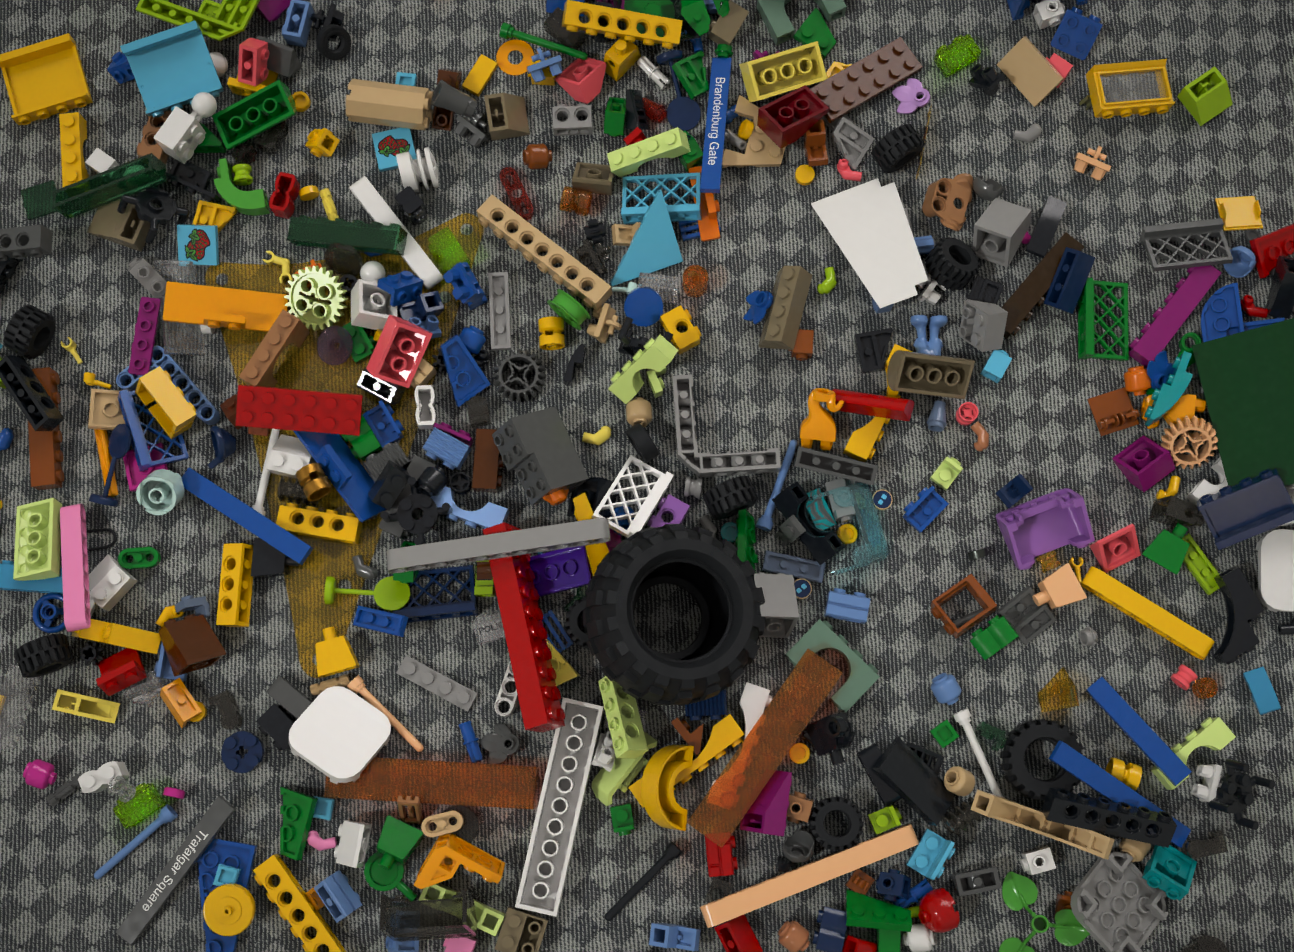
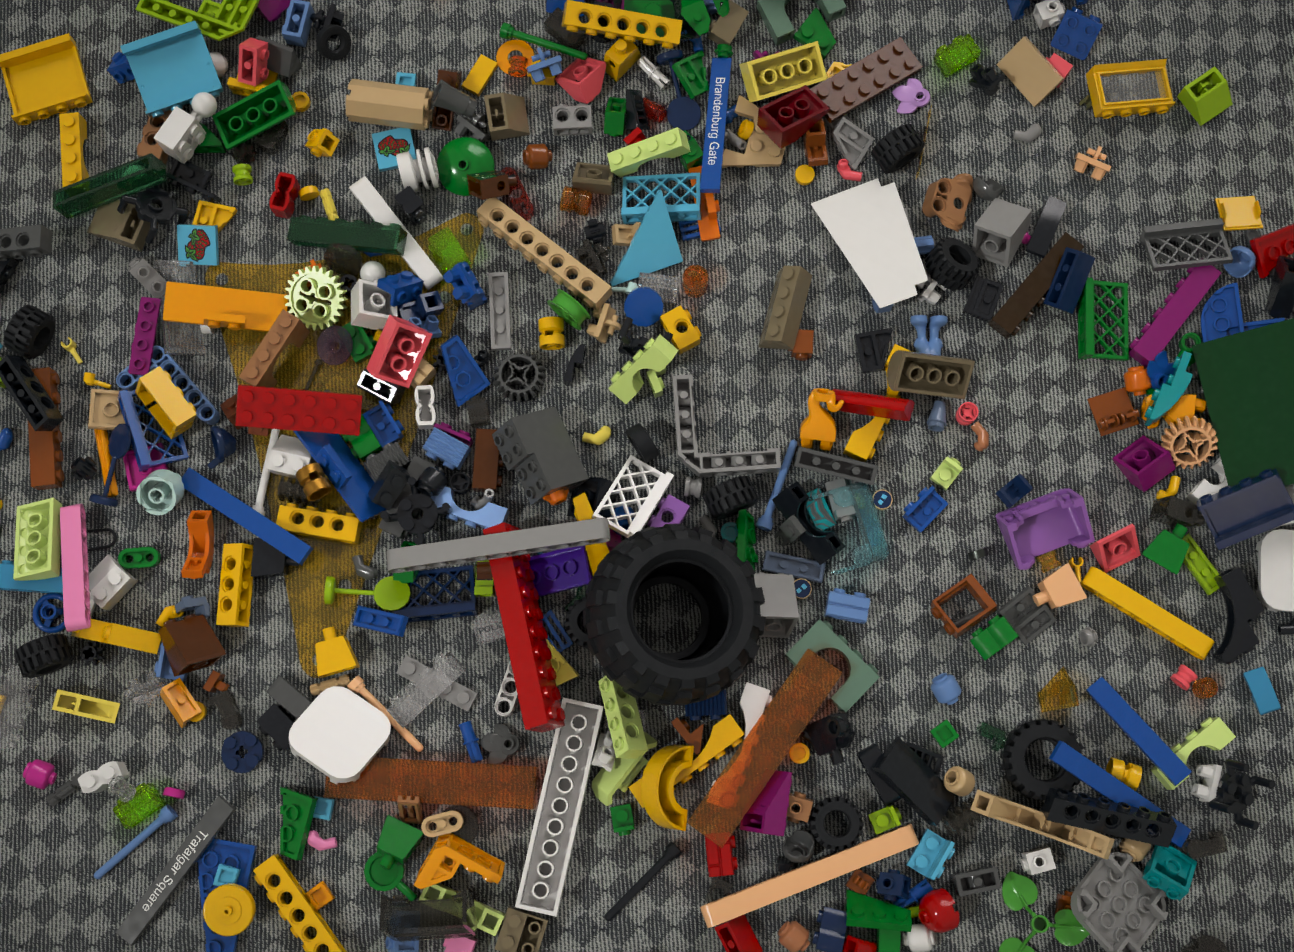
(39, 200): clear green piece -> none
(83, 468): none -> black gear
(100, 161): white brick -> none
(120, 671): red bracket -> none
(201, 544): none -> orange arch
(216, 682): none -> dark orange tile
(245, 202): bright green arch -> none
(284, 262): light yellow arm -> none
(318, 362): none -> clear smoke hinge
(338, 896): medium blue brick -> none
(353, 843): white slope -> none
(426, 689): none -> clear brick
(466, 149): none -> green dish
(472, 339): blue head -> none
(481, 502): none -> light grey arm
(490, 184): none -> reddish brown torso
(518, 66): none -> clear orange wheel
(639, 411): tan head -> none
(674, 936): medium blue brick -> none
(759, 304): blue plate -> none
(829, 283): lime arm -> none
(847, 533): yellow tile -> none
(963, 719): white piece -> none
(983, 325): light grey slope -> none
(996, 365): medium azure brick -> none
(1250, 309): red arm -> none

